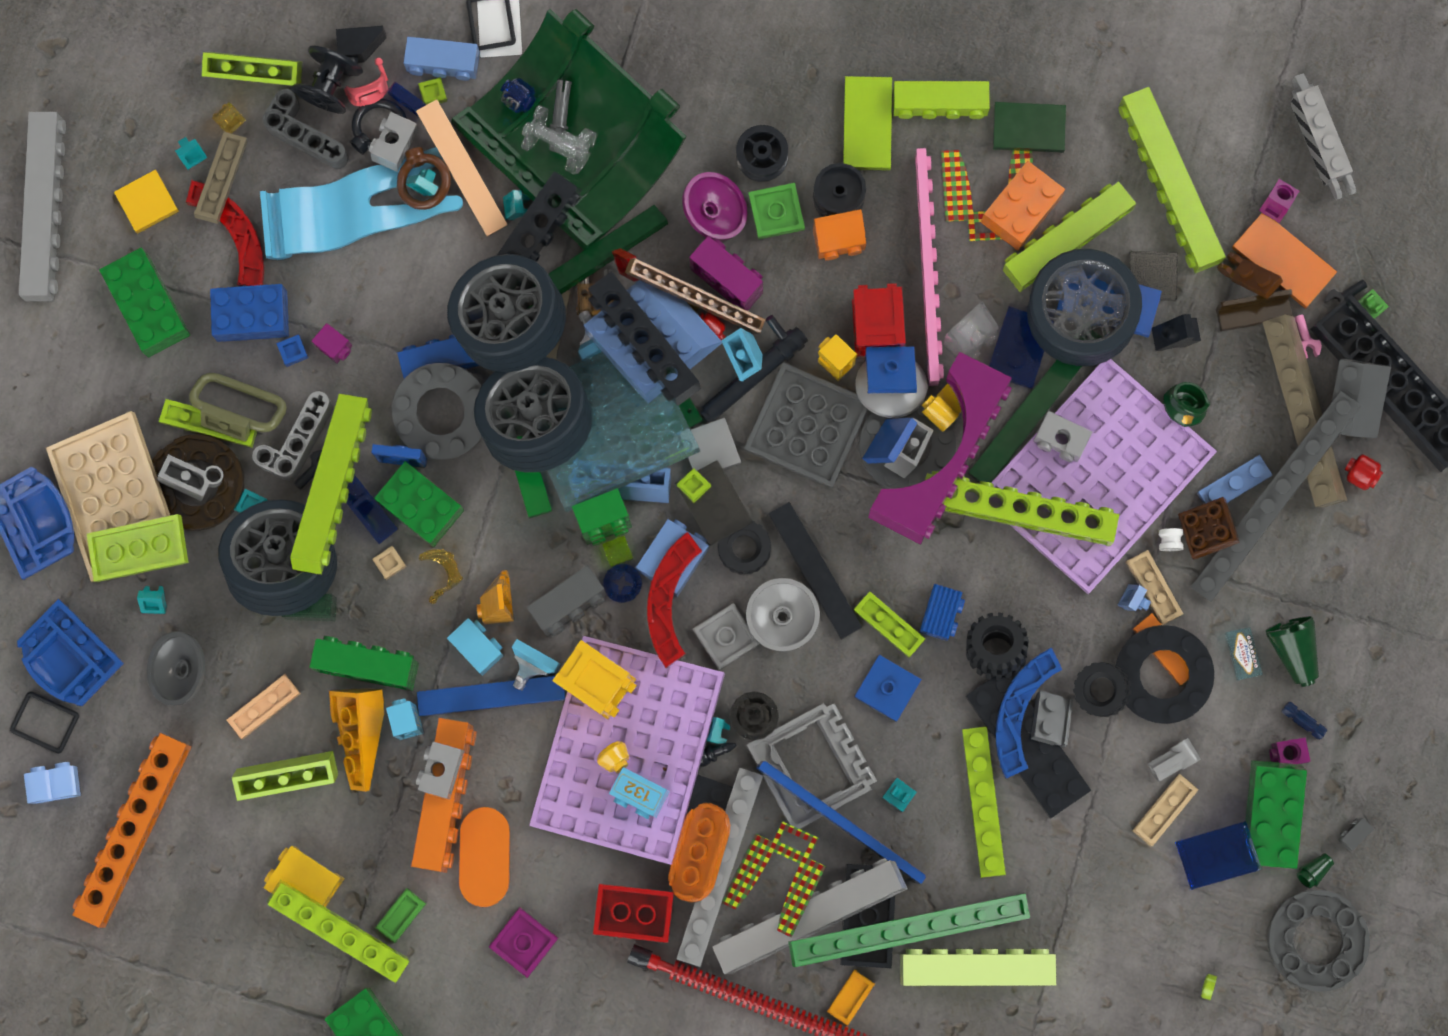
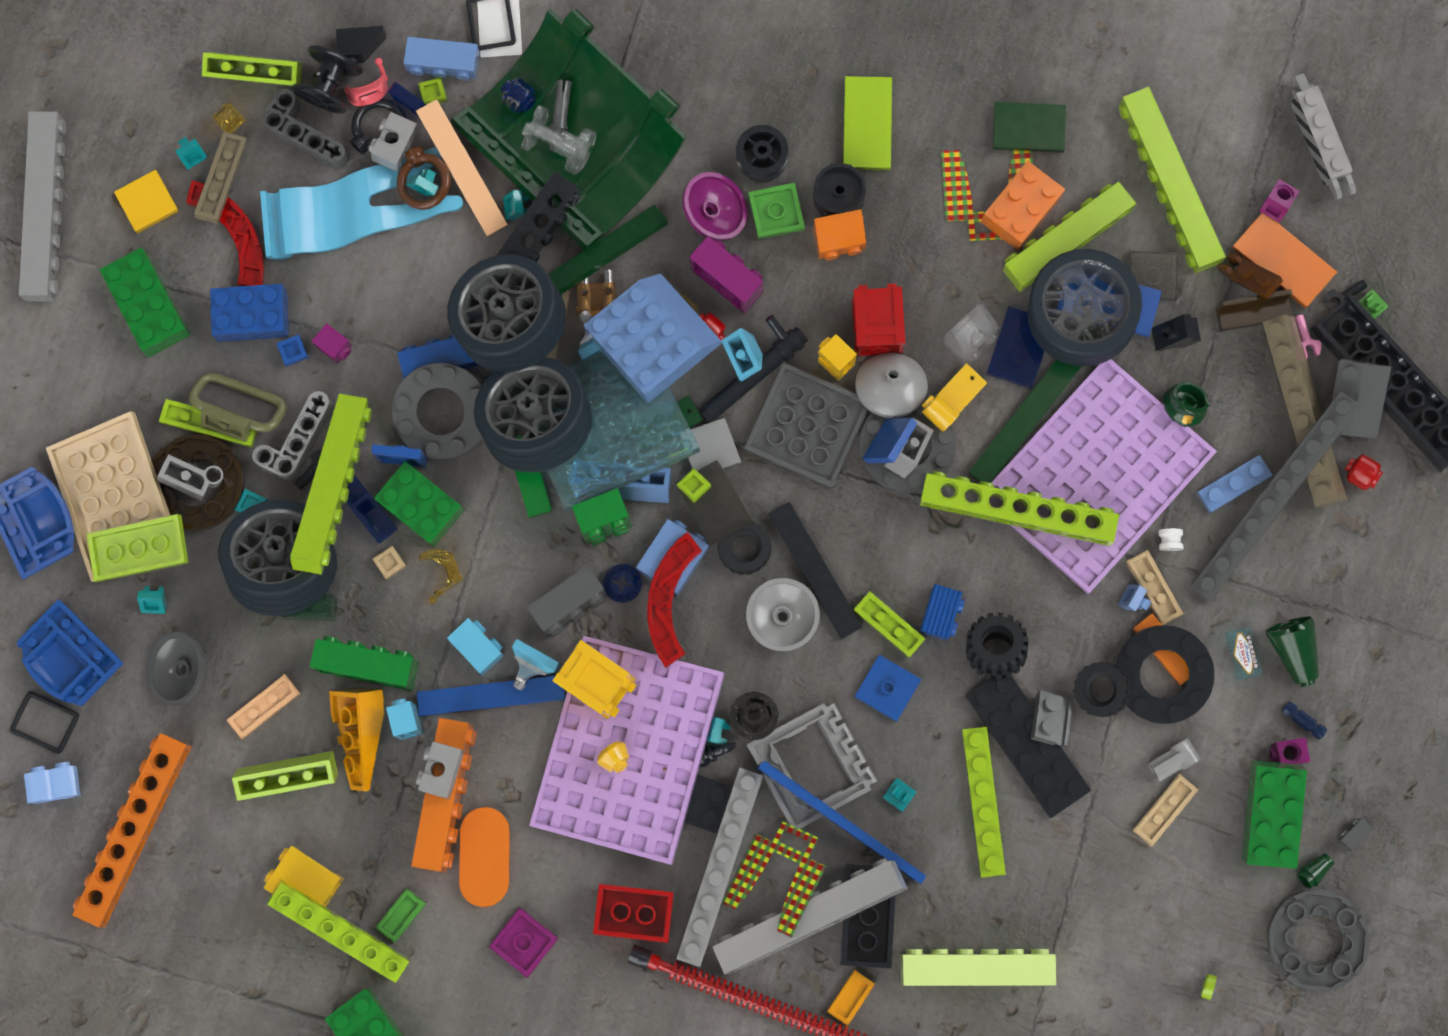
(496, 601): light orange wedge -> none
(611, 289): black brick -> none
(617, 551): clear neon green tile -> none
(622, 259): red tile -> none
(638, 792): medium azure brick -> none
(694, 296): medium nougat piece -> none
(699, 852): orange tile -> none
(725, 636): light grey tile -> none
(891, 370): blue plate -> none
(908, 930): plate -> none
(915, 507): magenta arch -> none
(929, 277): bright pink plate -> none
(941, 99): lime brick -> none
(1013, 709): blue tile -> none
(1076, 437): light grey brick -> none
(1208, 528): reddish brown tile -> none
(1218, 855): clear blue tile -> none

